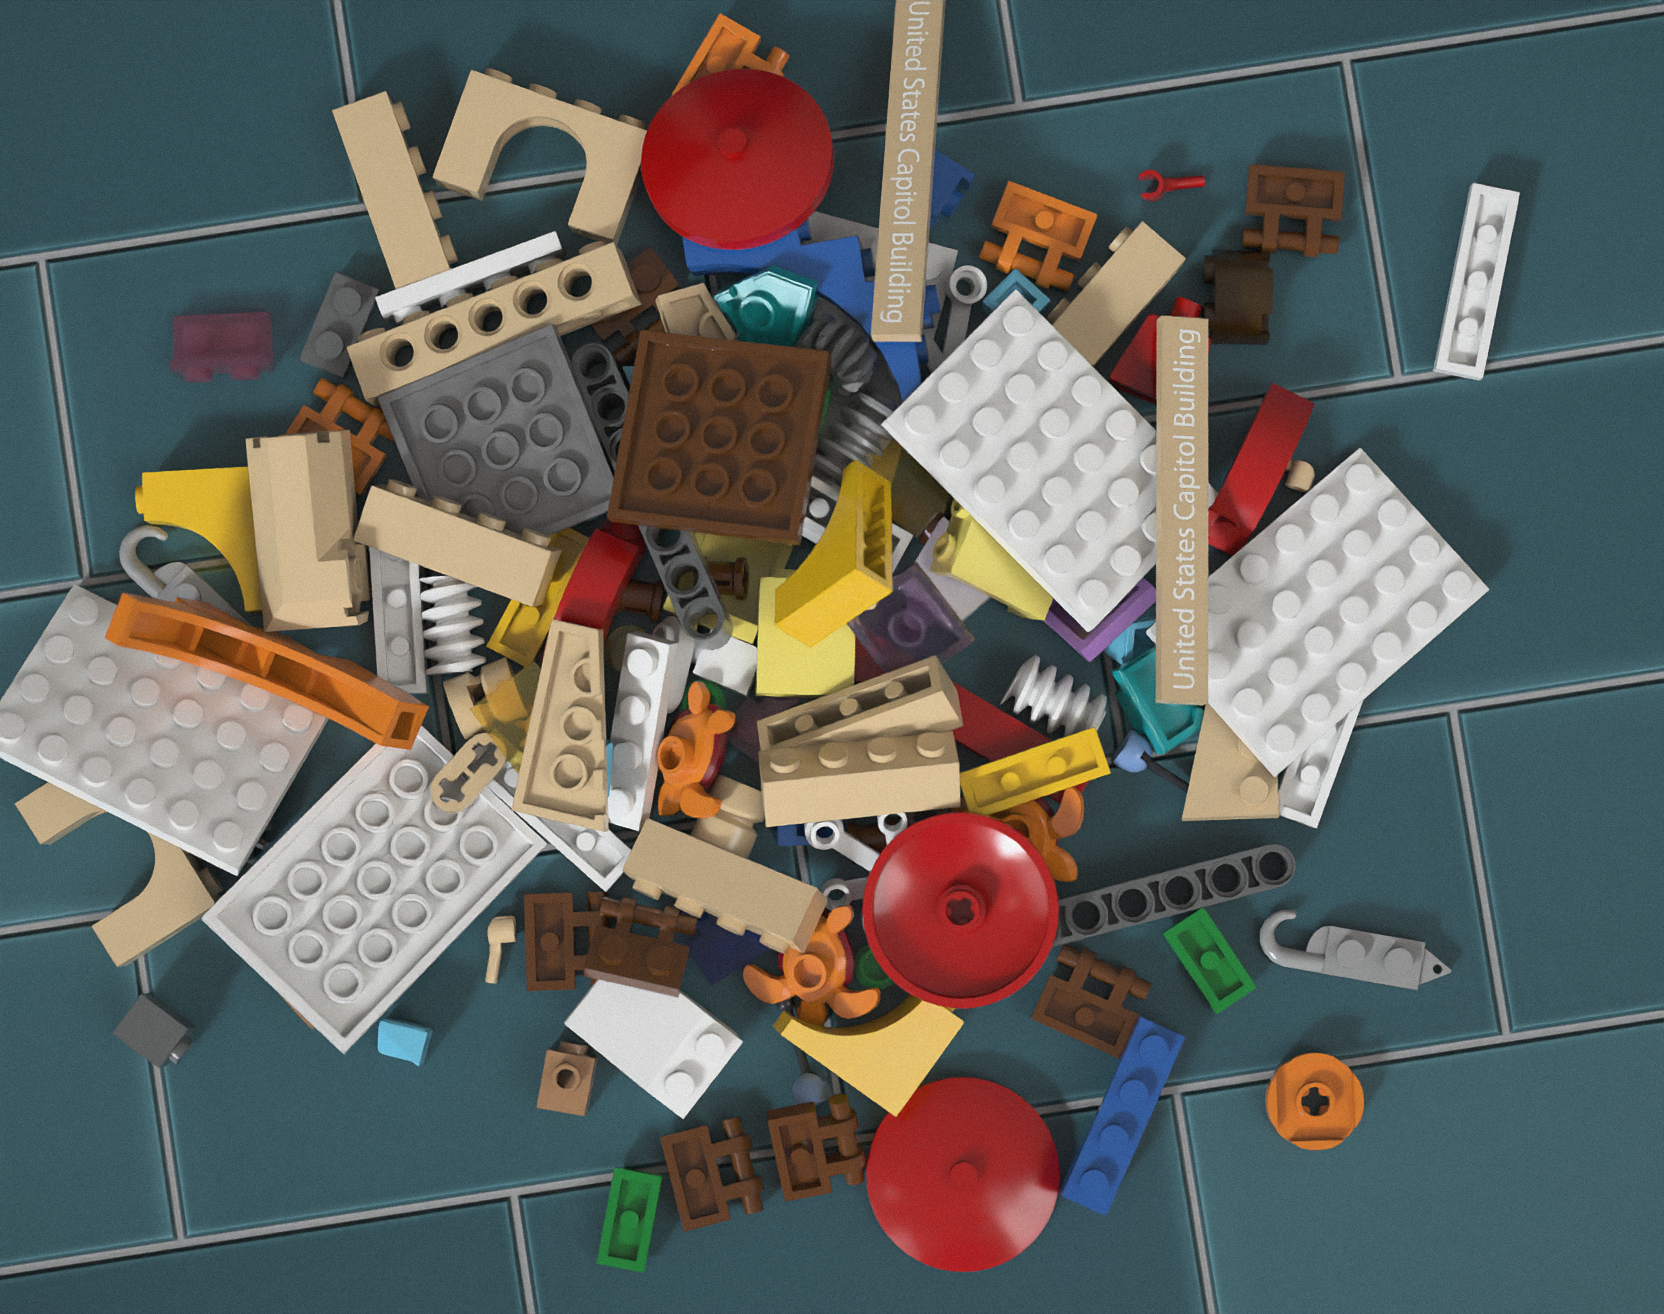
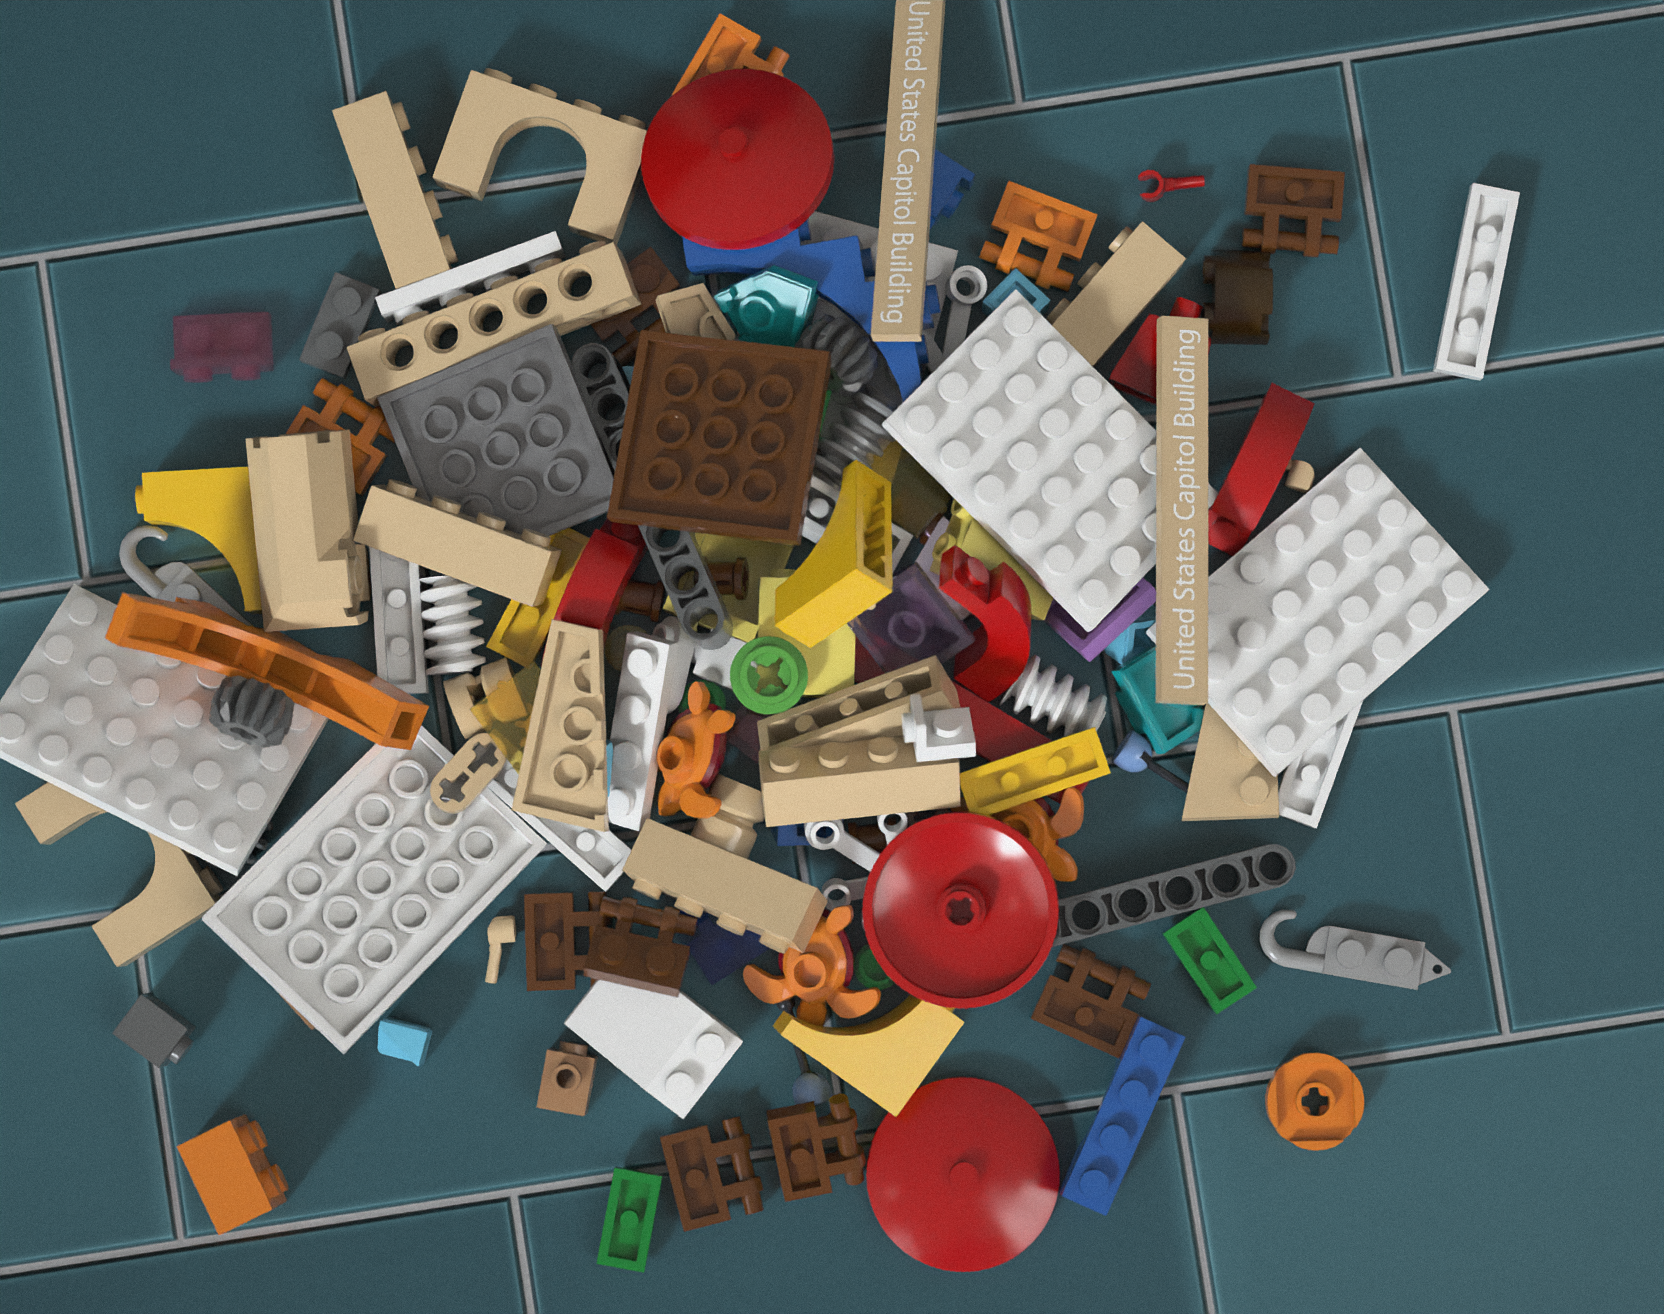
(234, 1173): none -> orange brick
(251, 711): none -> dark grey gear
(764, 652): none -> bright green gear
(938, 732): none -> white bracket
(1005, 610): none -> red arch

